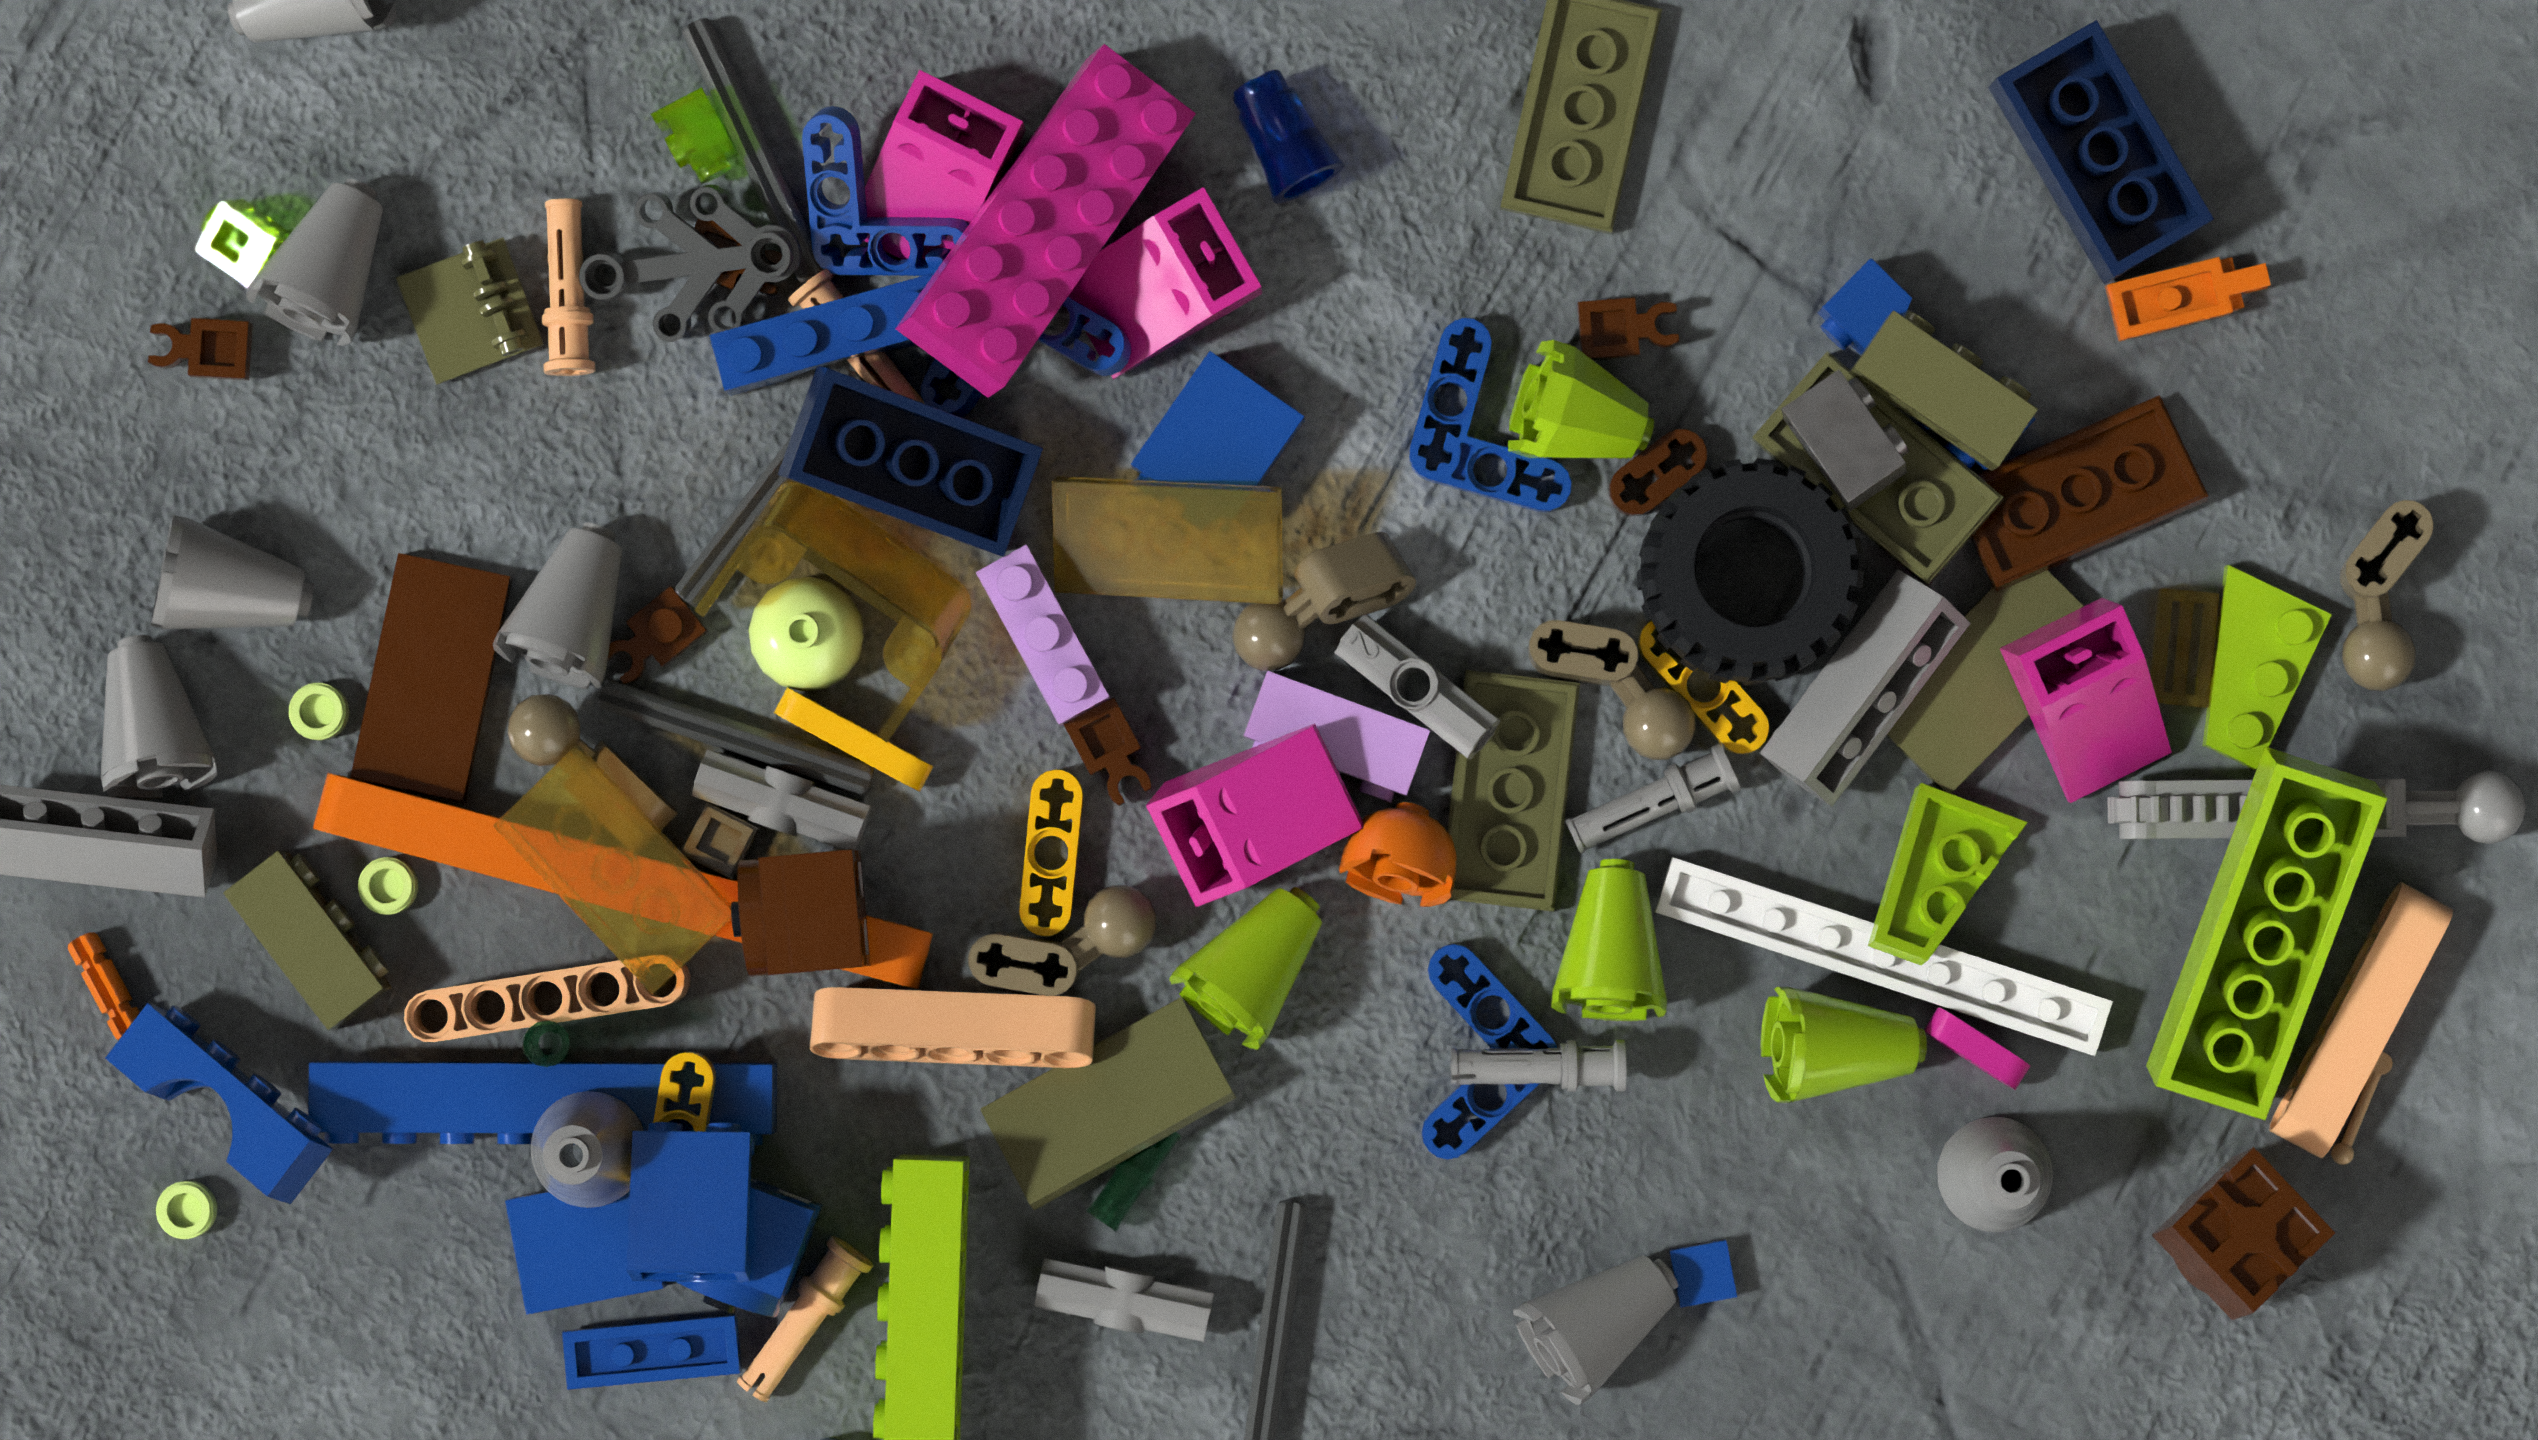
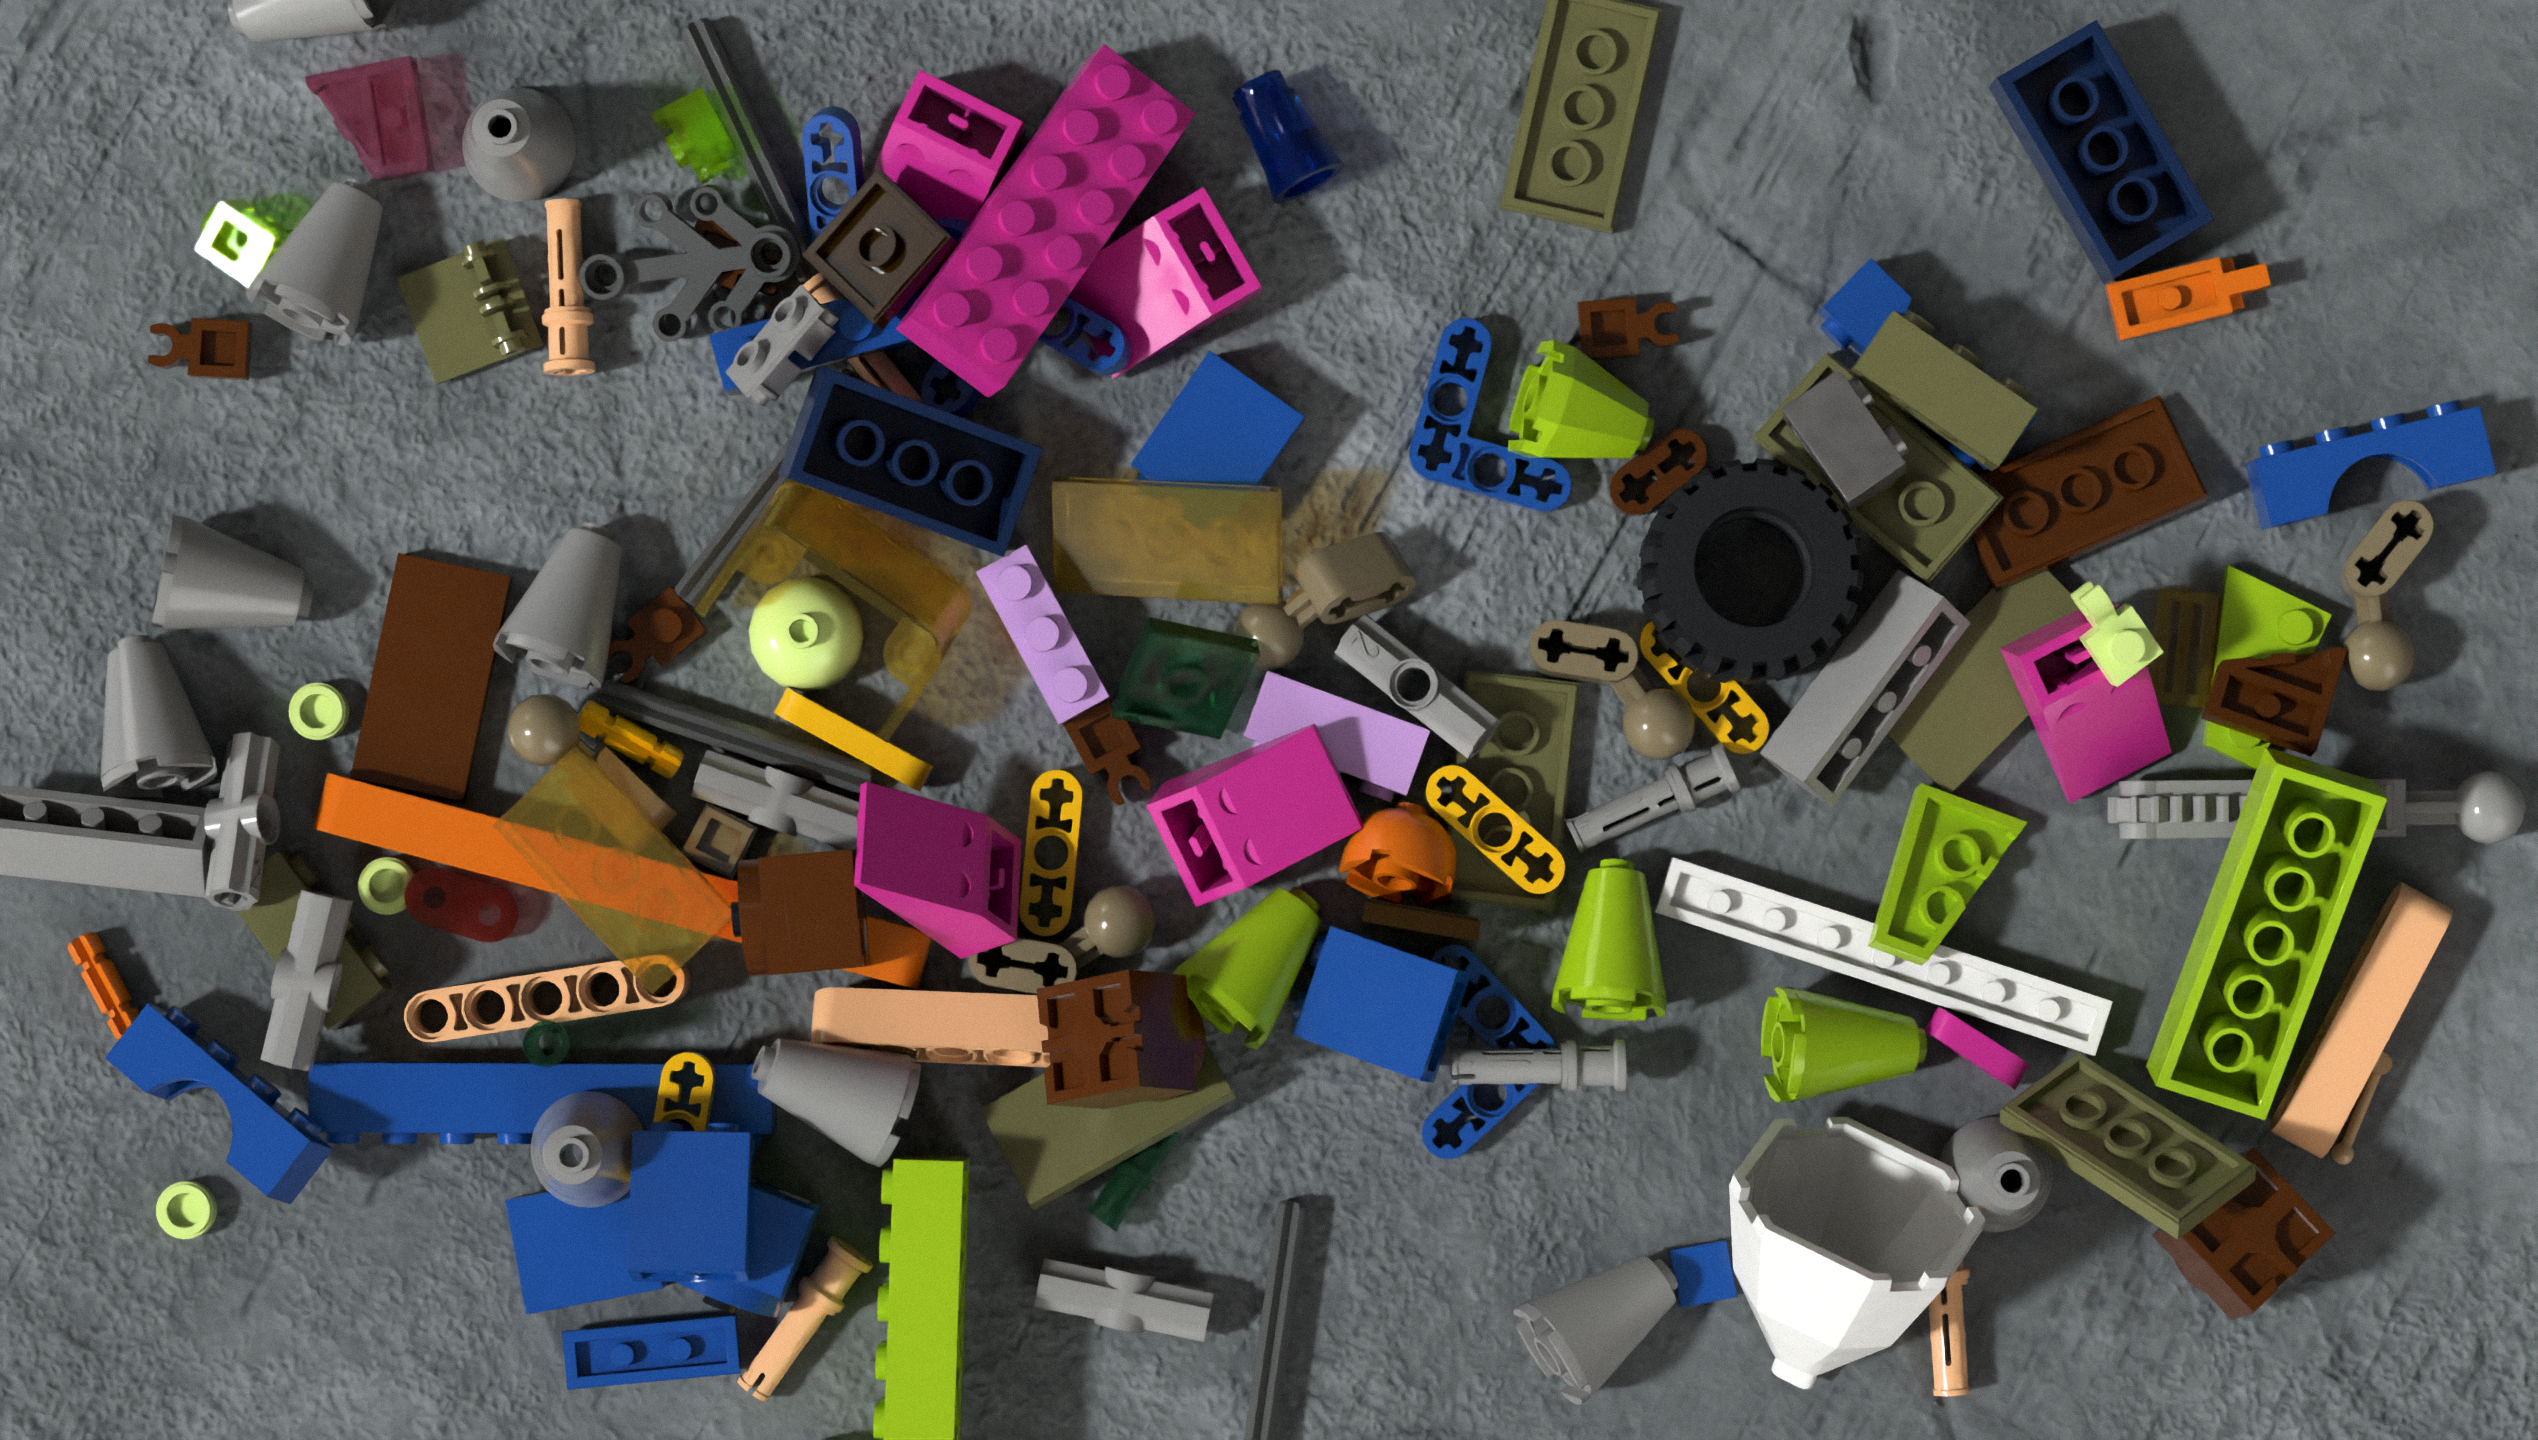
(242, 821): none -> light grey piece
(306, 980): none -> light grey piece
(381, 115): none -> clear pink wing
(461, 904): none -> clear red plate
(519, 144): none -> light grey cone
(630, 739): none -> yellow axle
(763, 365): none -> light grey hinge
(841, 1092): none -> light grey cone
(880, 249): none -> dark brown tile
(939, 868): none -> dark pink slope
(1120, 1039): none -> reddish brown piece
(1184, 678): none -> clear green plate
(1380, 1003): none -> blue brick
(1420, 919): none -> dark brown tile
(1518, 868): none -> yellow beam
(1842, 1241): none -> white piece
(1952, 1375): none -> light nougat pin
(2117, 638): none -> yellowish green plate
(2128, 1145): none -> olive tile
(2276, 697): none -> reddish brown wing
(2440, 450): none -> blue arch

